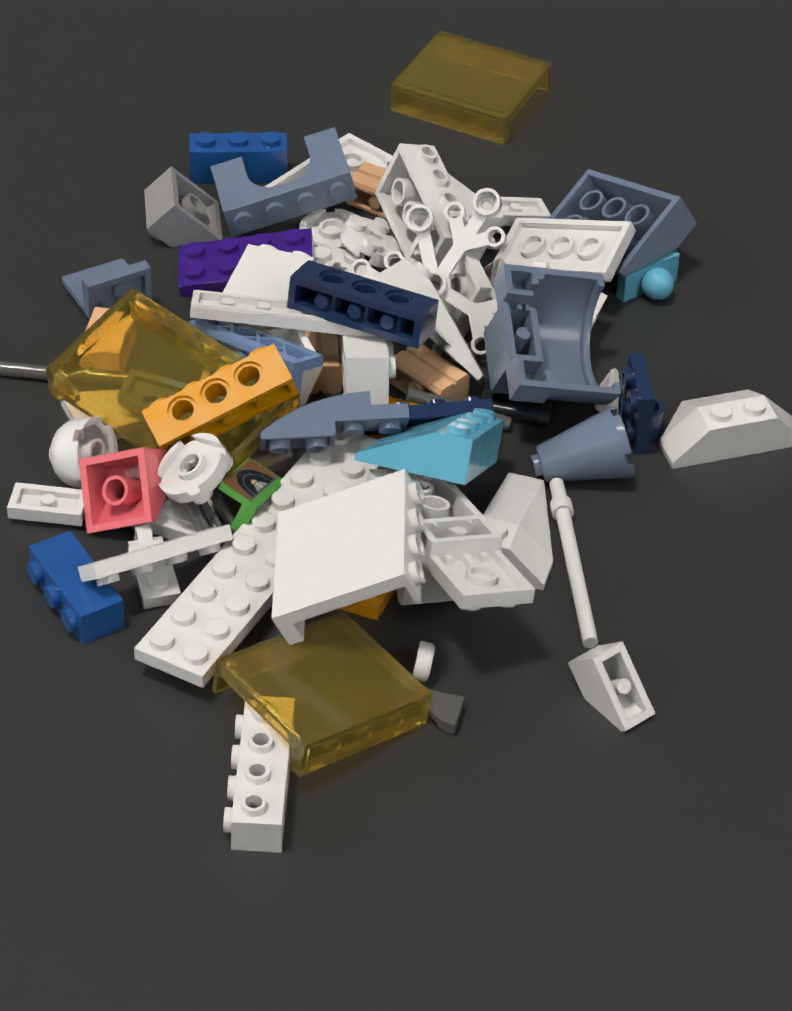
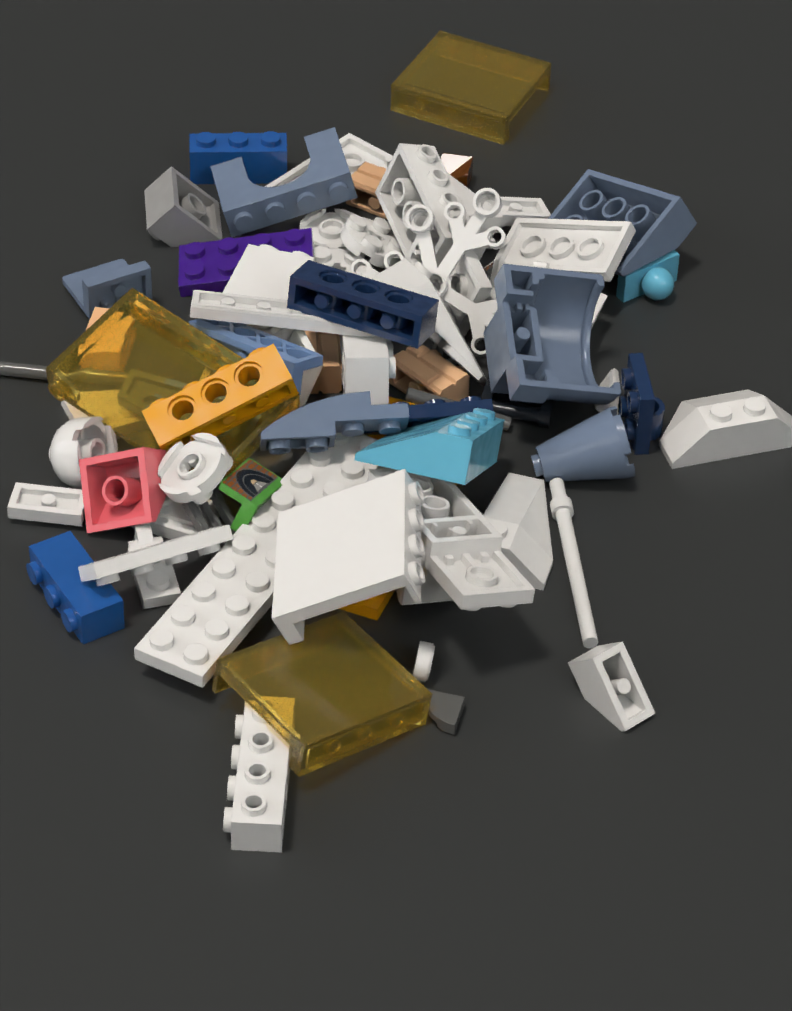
(458, 167): none -> slope

